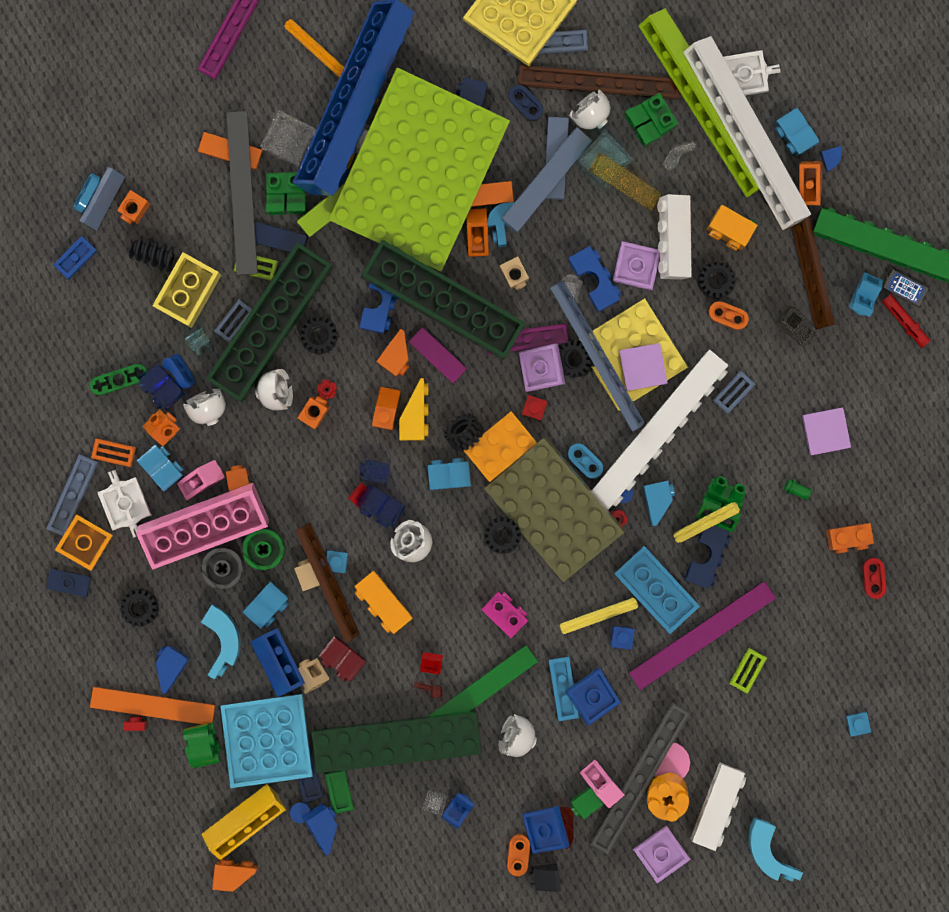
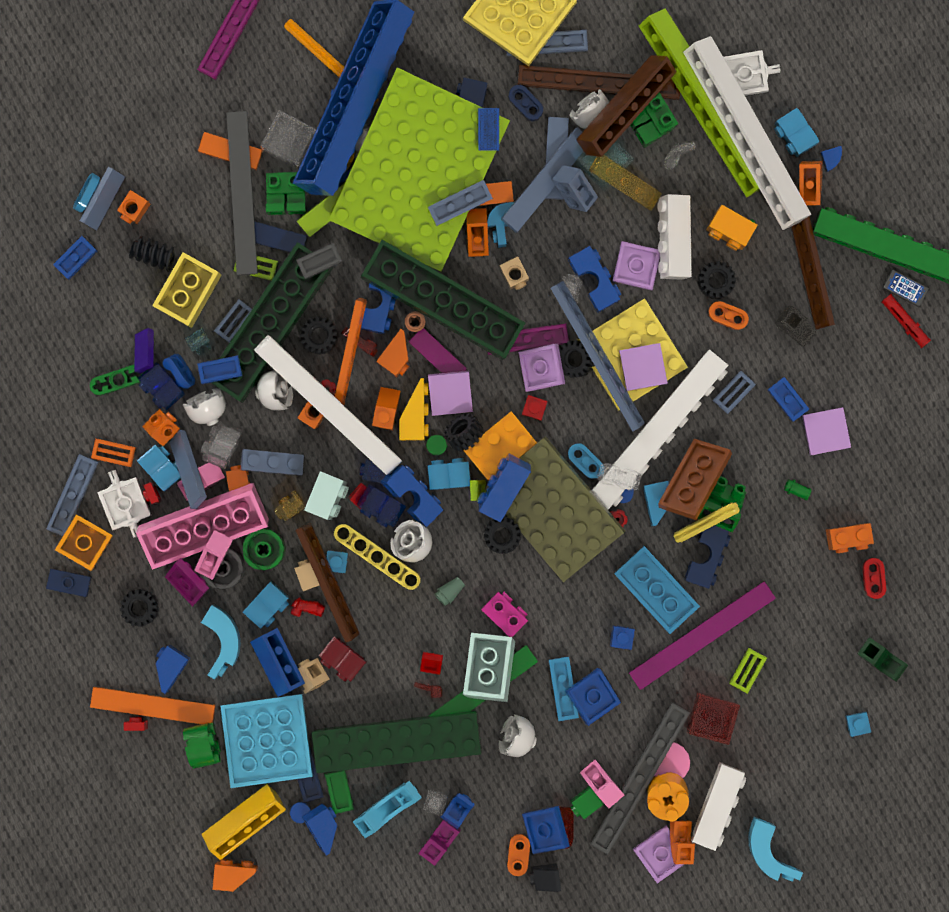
(144, 350): none -> dark purple tile
(151, 493): none -> red plate
(187, 582): none -> magenta plate
(188, 469): none -> sand blue tile
(213, 554): none -> bright pink slope
(219, 369): none -> blue tile
(221, 444): none -> clear brick
(272, 462): none -> sand blue plate
(289, 506): none -> clear yellow brick
(311, 607): none -> red arm
(319, 261): none -> dark grey tile
(326, 496): none -> light aqua brick
(327, 405): none -> white beam
(350, 349): none -> orange tile
(367, 346): none -> clear red plate
(367, 553): none -> light yellow beam
(382, 602): light orange brick -> none
(386, 808): none -> medium azure arch
(414, 316): none -> nougat cone
(425, 506): none -> blue arch
(436, 445): none -> green tile
(439, 842): none -> magenta slope
(449, 591): none -> sand green cone
(450, 393): none -> lavender tile
(460, 202): none -> sand blue plate
(477, 488): none -> lime tile
(488, 129): none -> blue tile
(489, 667): none -> light aqua brick
(503, 487): none -> blue brick
(574, 188): none -> sand blue brick
(598, 615): light yellow axle -> none
(624, 479): none -> clear brick
(626, 105): none -> reddish brown brick
(680, 842): none -> orange slope
(695, 479): none -> dark orange plate
(713, 718): none -> clear red brick
(788, 399): none -> blue plate
(866, 294): dark azure brick -> none
(882, 659): none -> dark green brick

